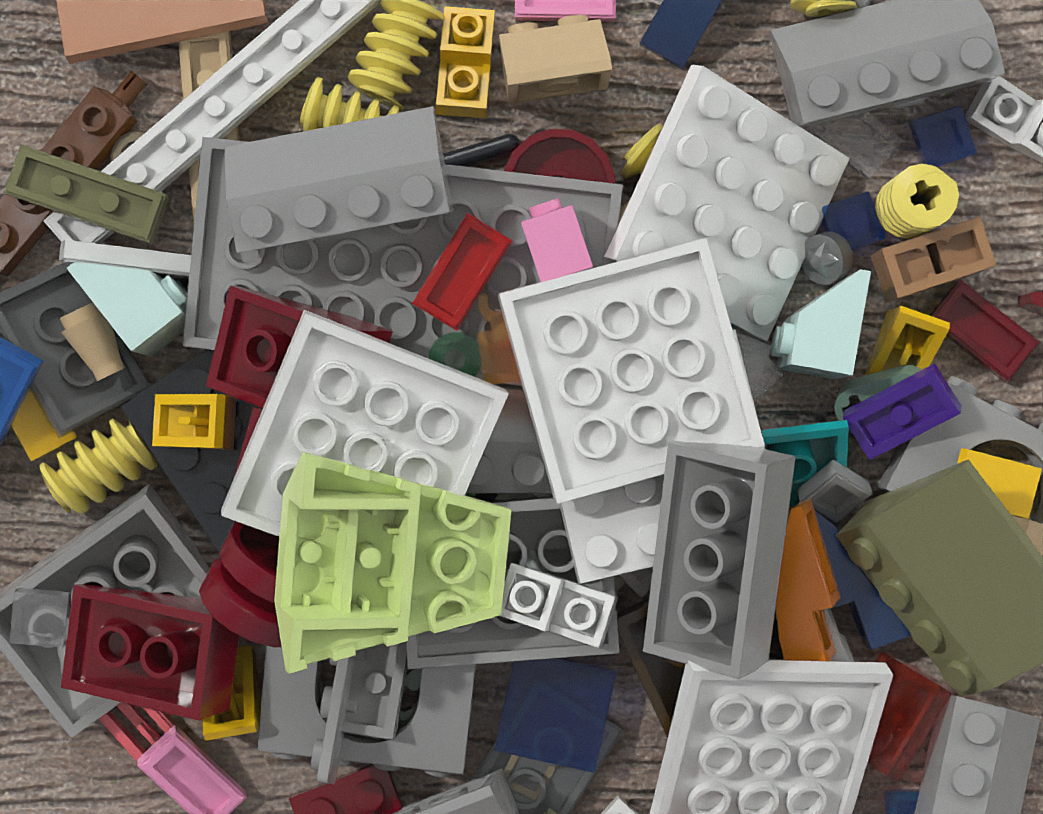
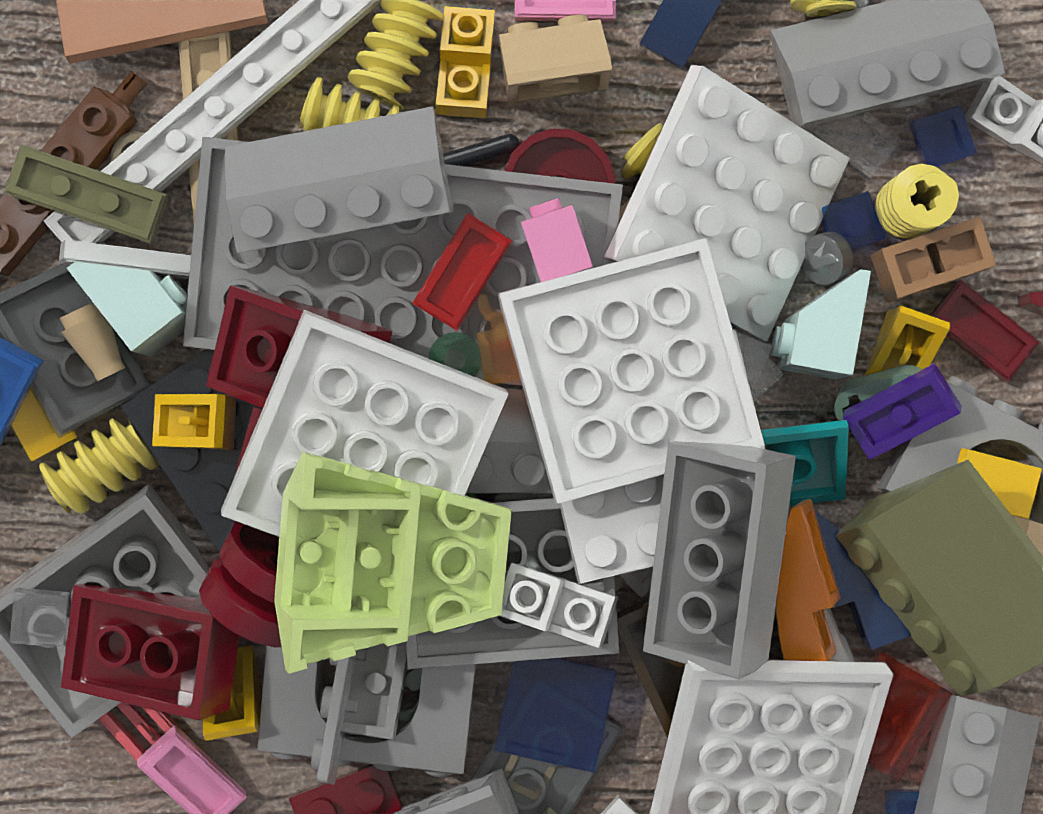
(835, 491): light grey tile -> none

